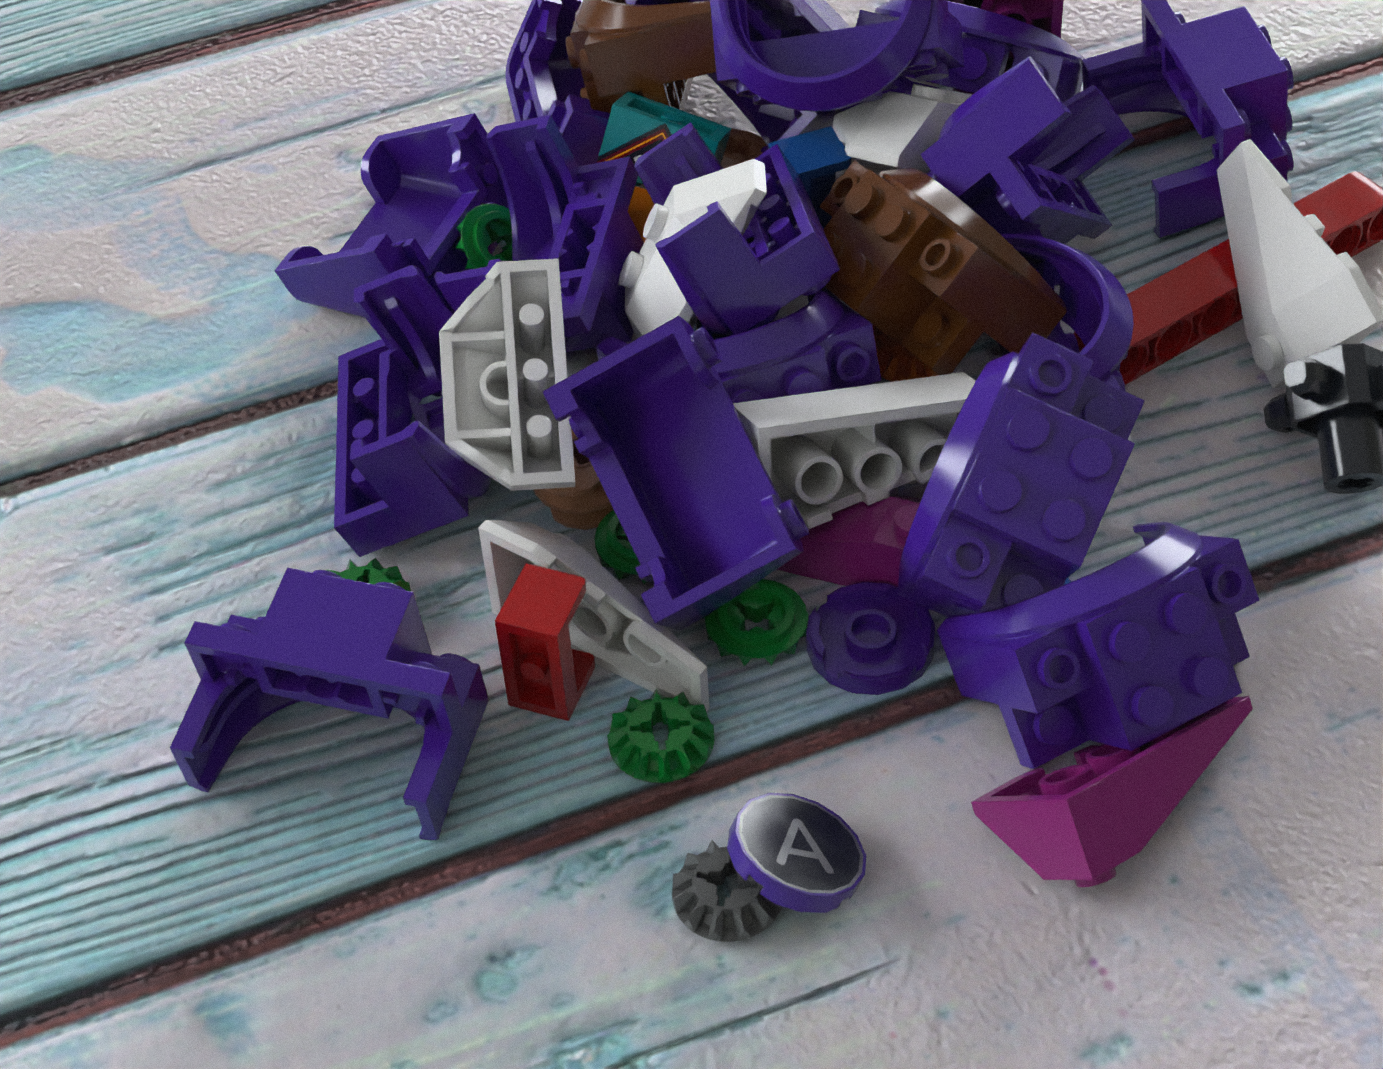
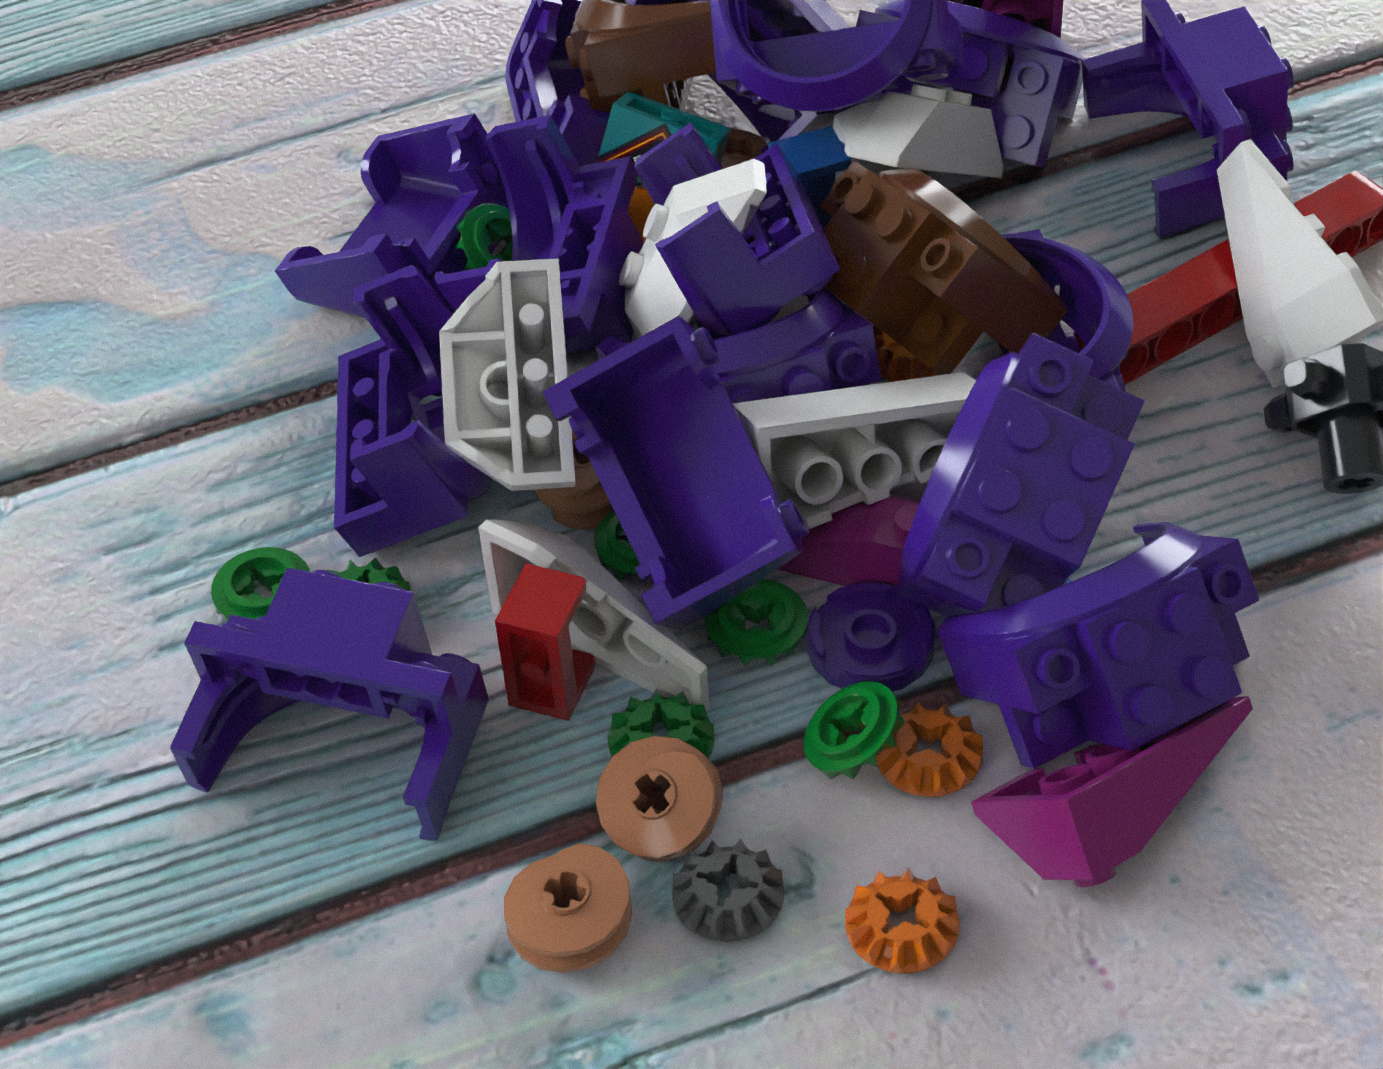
(234, 582): none -> green gear
(569, 909): none -> nougat piece
(627, 805): none -> nougat piece
(796, 852): tile -> none
(848, 710): none -> green gear
(908, 946): none -> orange gear
(929, 772): none -> orange gear
(1024, 155): dark purple piece -> none

